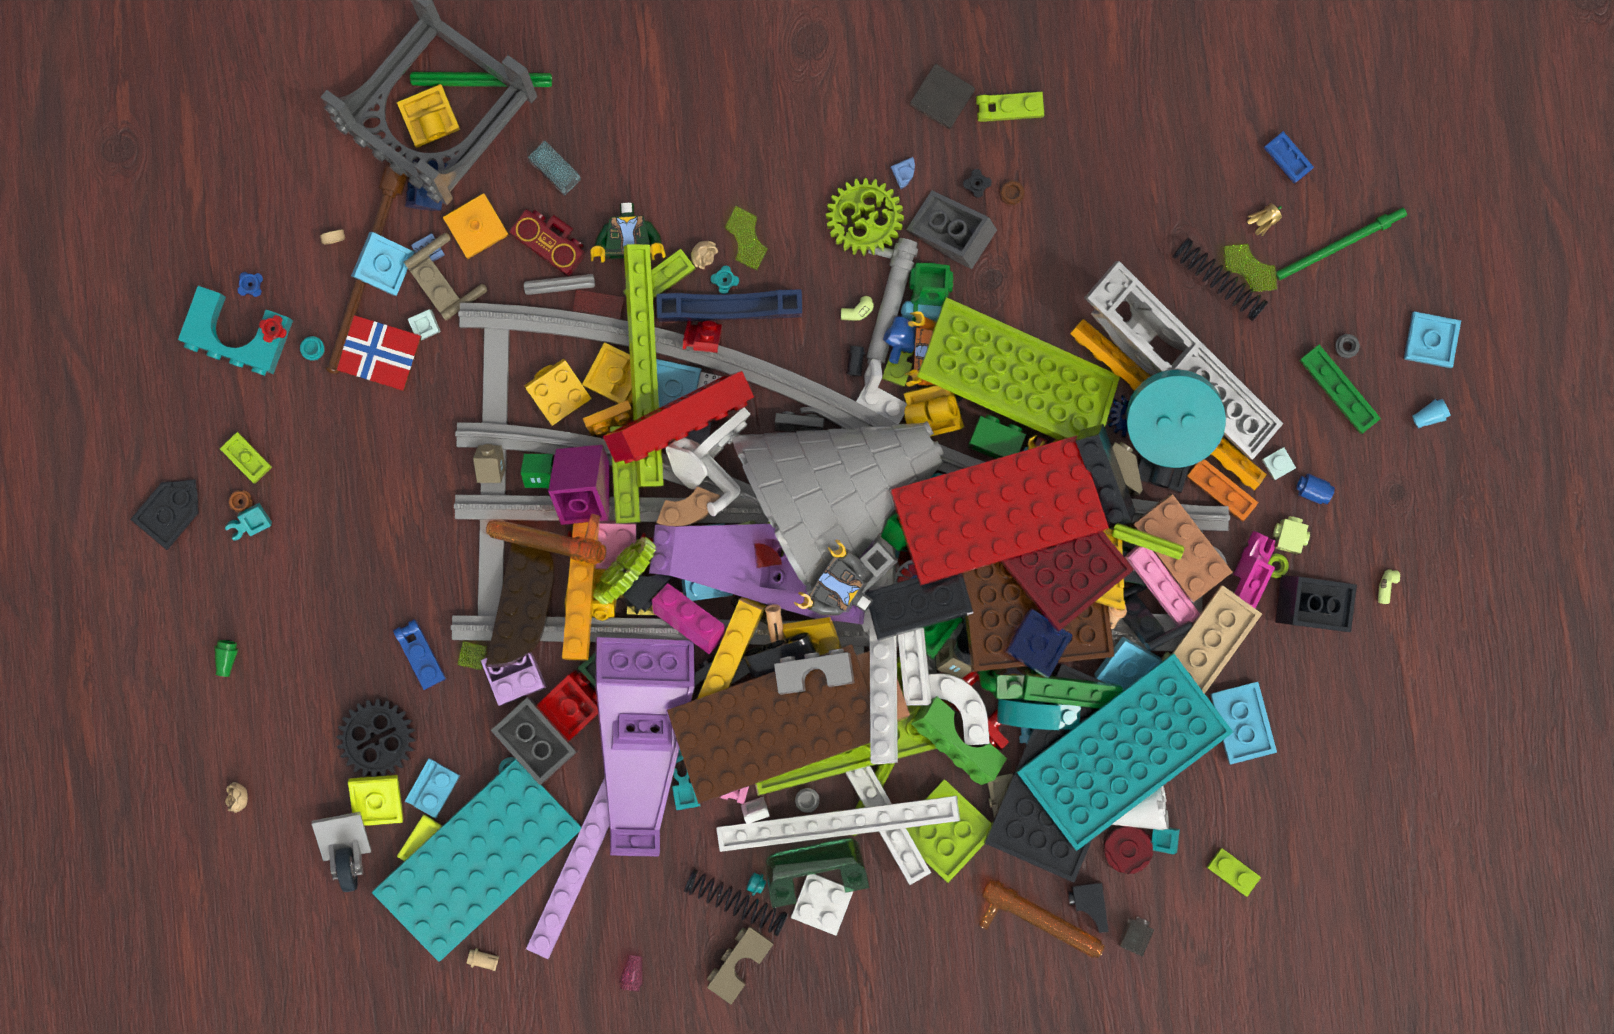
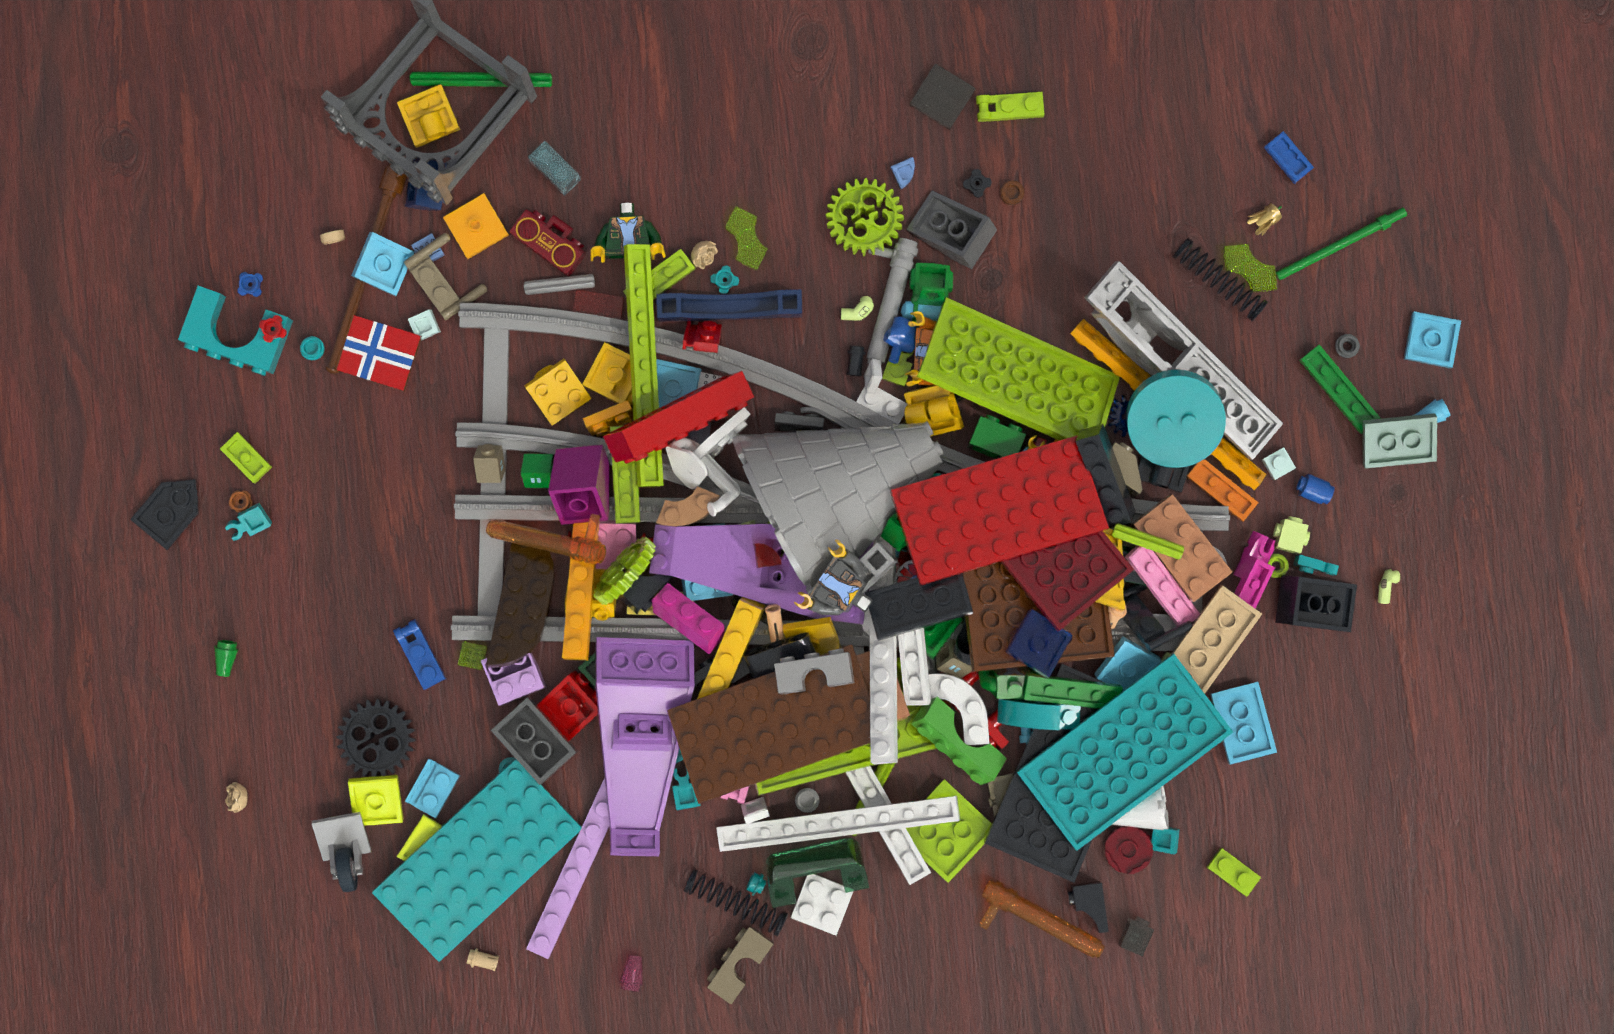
(1309, 565): none -> teal plate
(1399, 440): none -> plate

